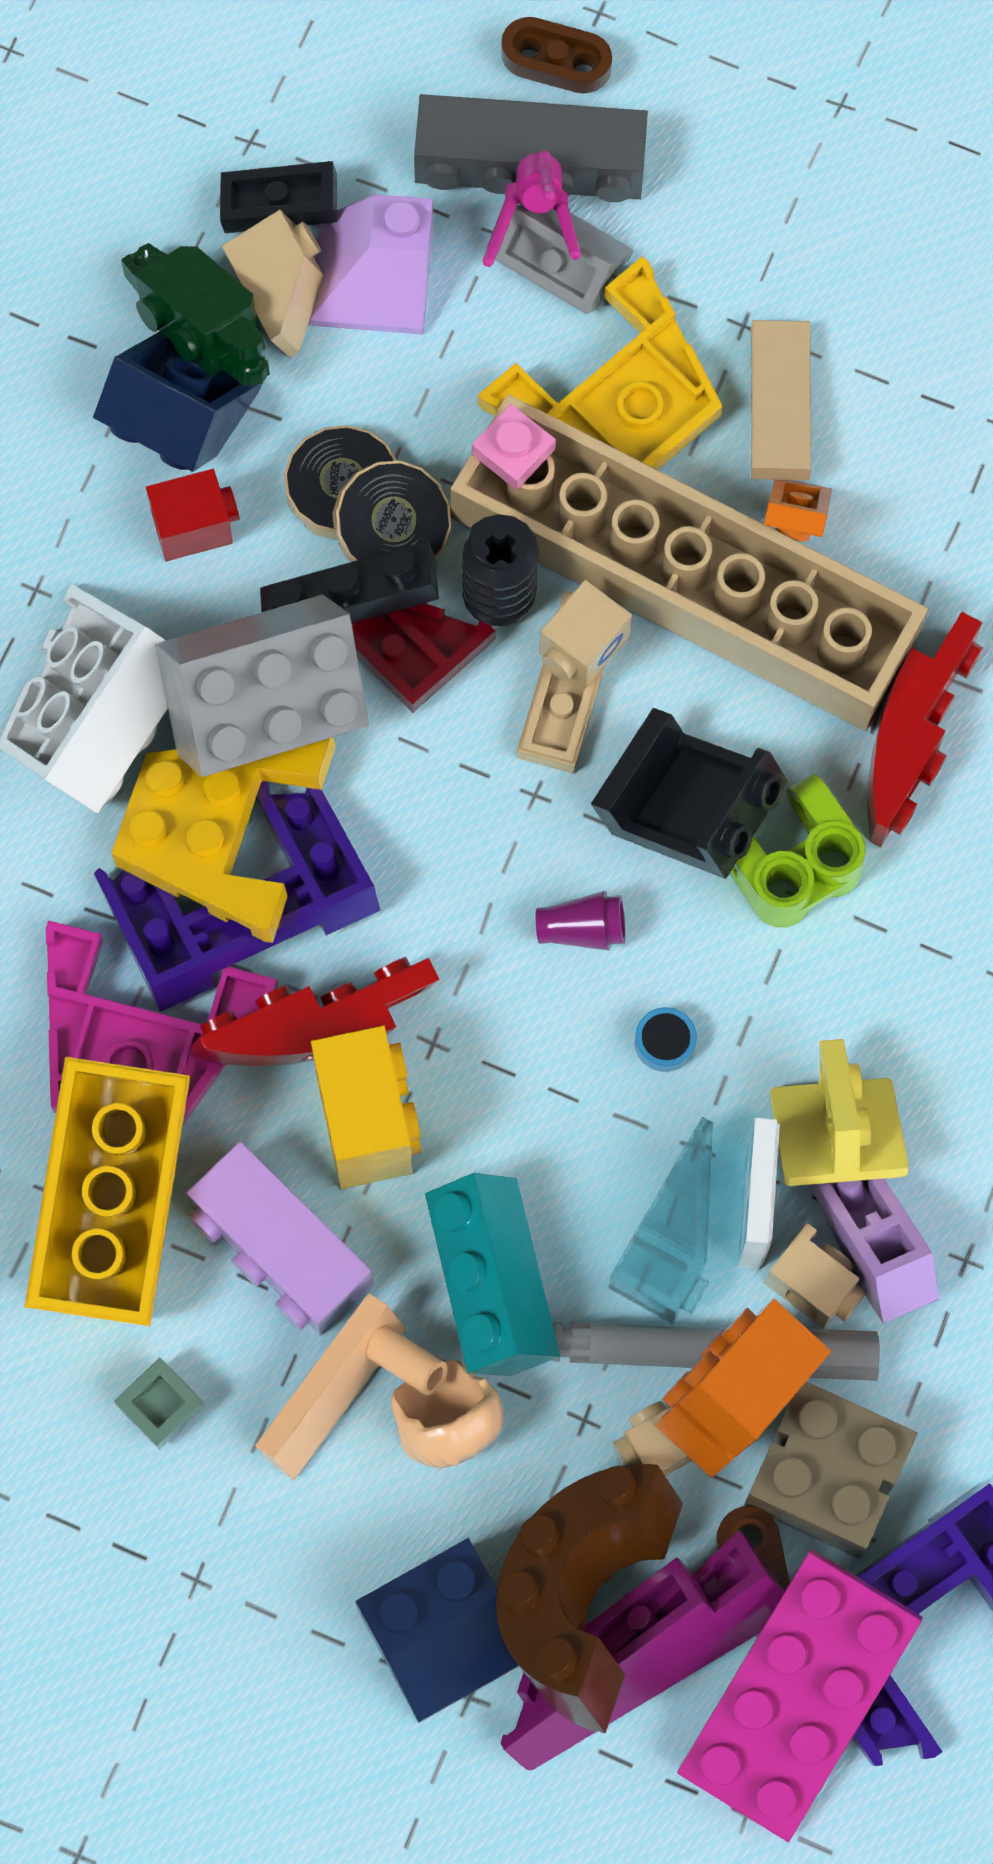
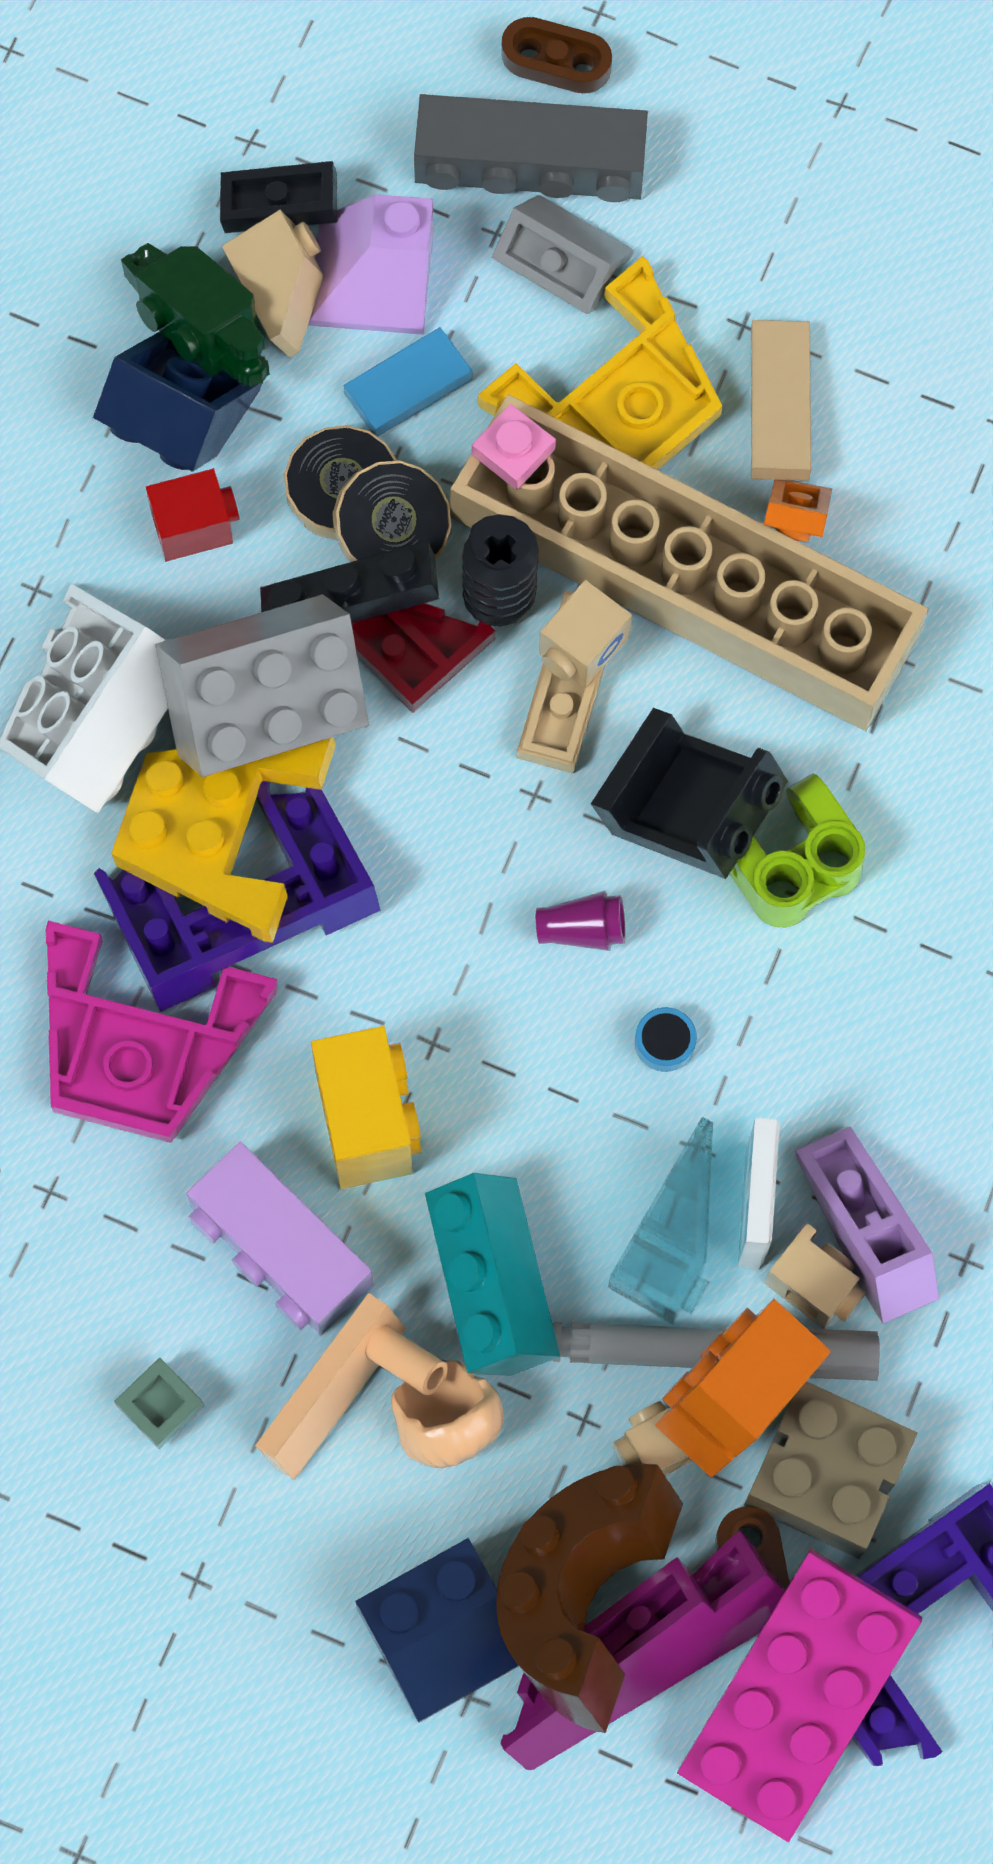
(107, 1191): yellow brick -> none
(289, 1022): red slope -> none
(408, 382): none -> dark azure tile
(538, 190): dark pink plant -> none
(839, 1126): light yellow bracket -> none
(910, 730): red slope -> none

